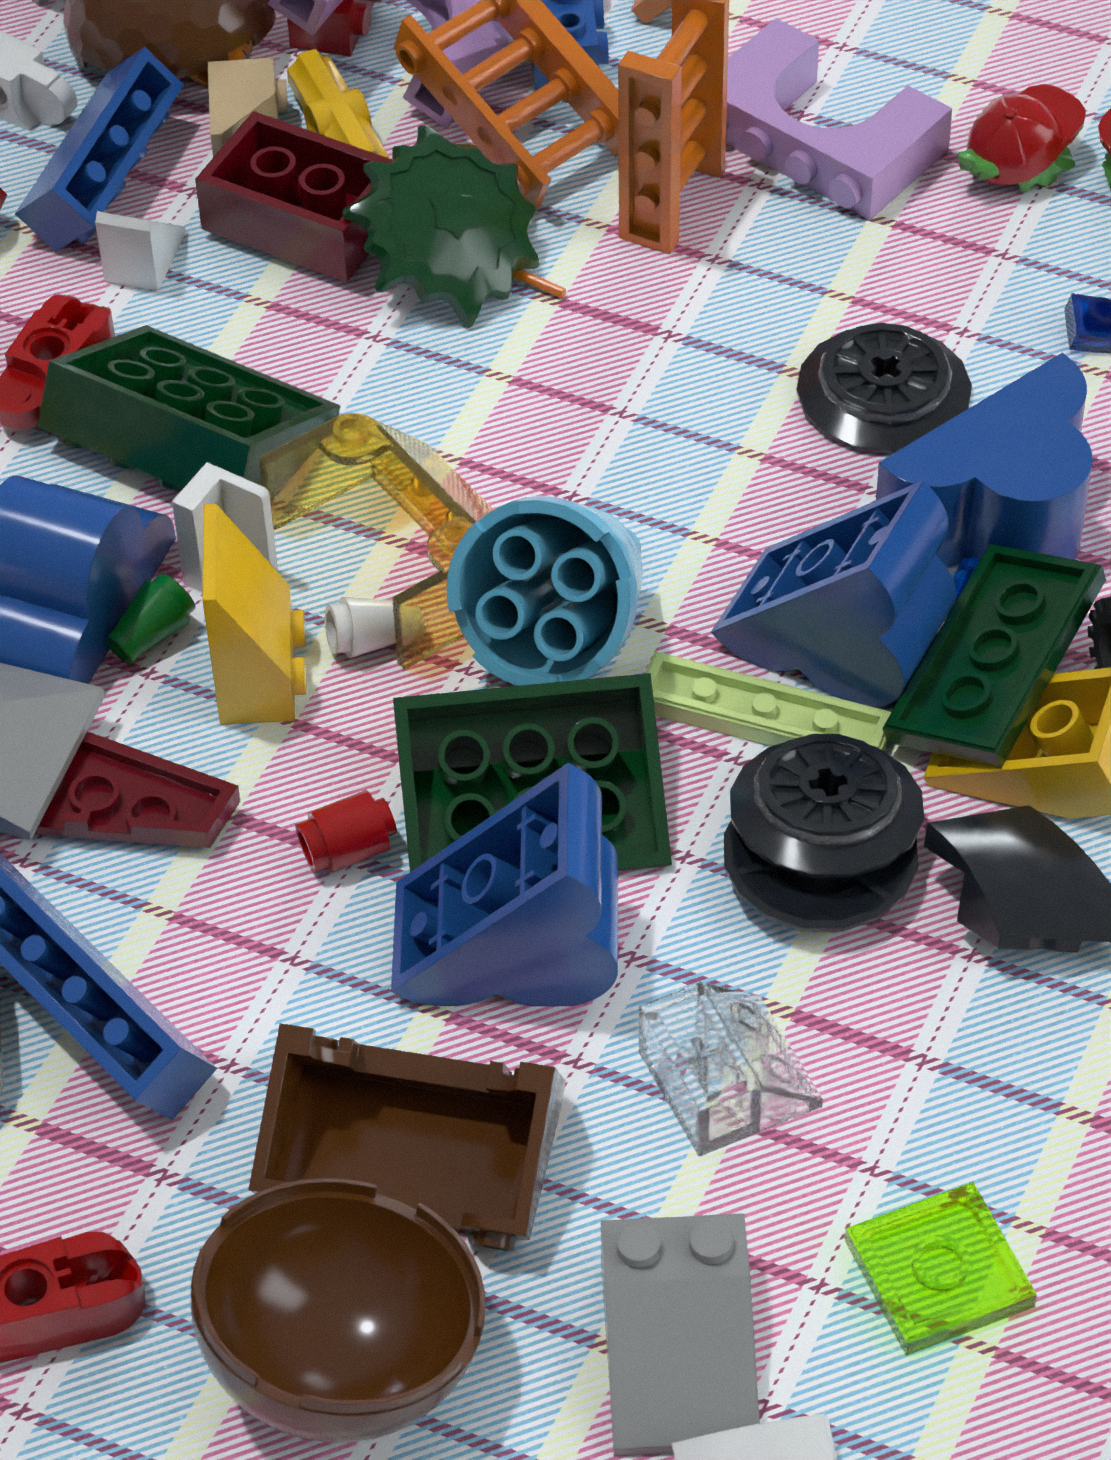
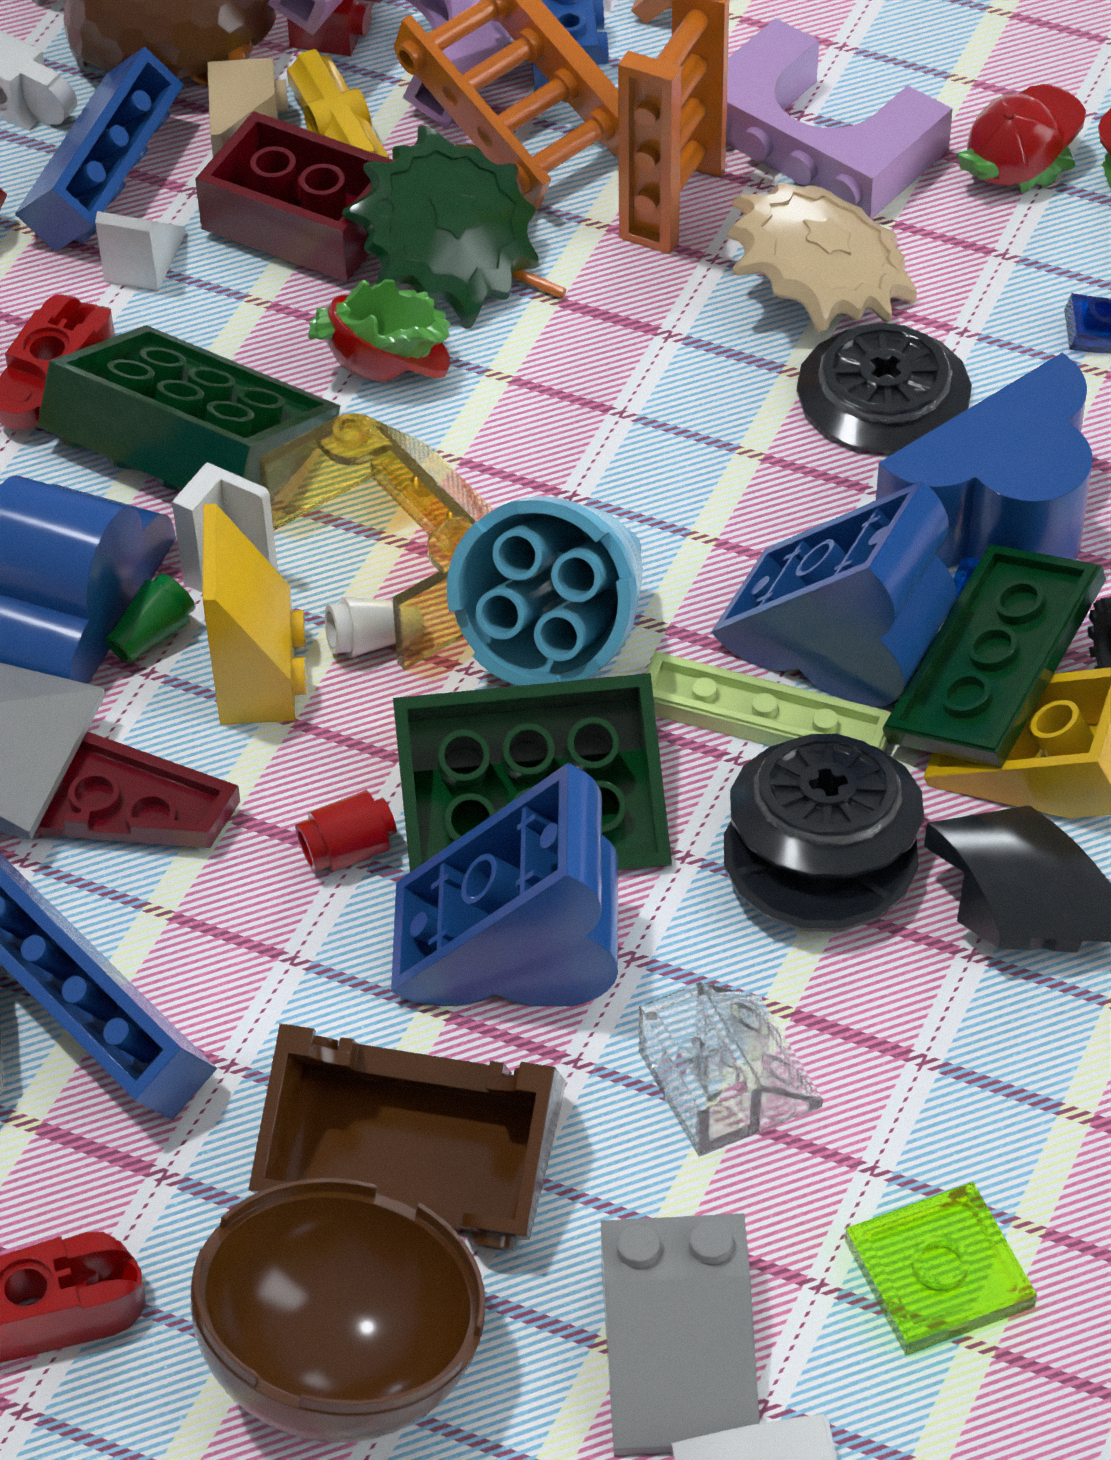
(384, 332): none -> bright green hair
(820, 253): none -> tan piece

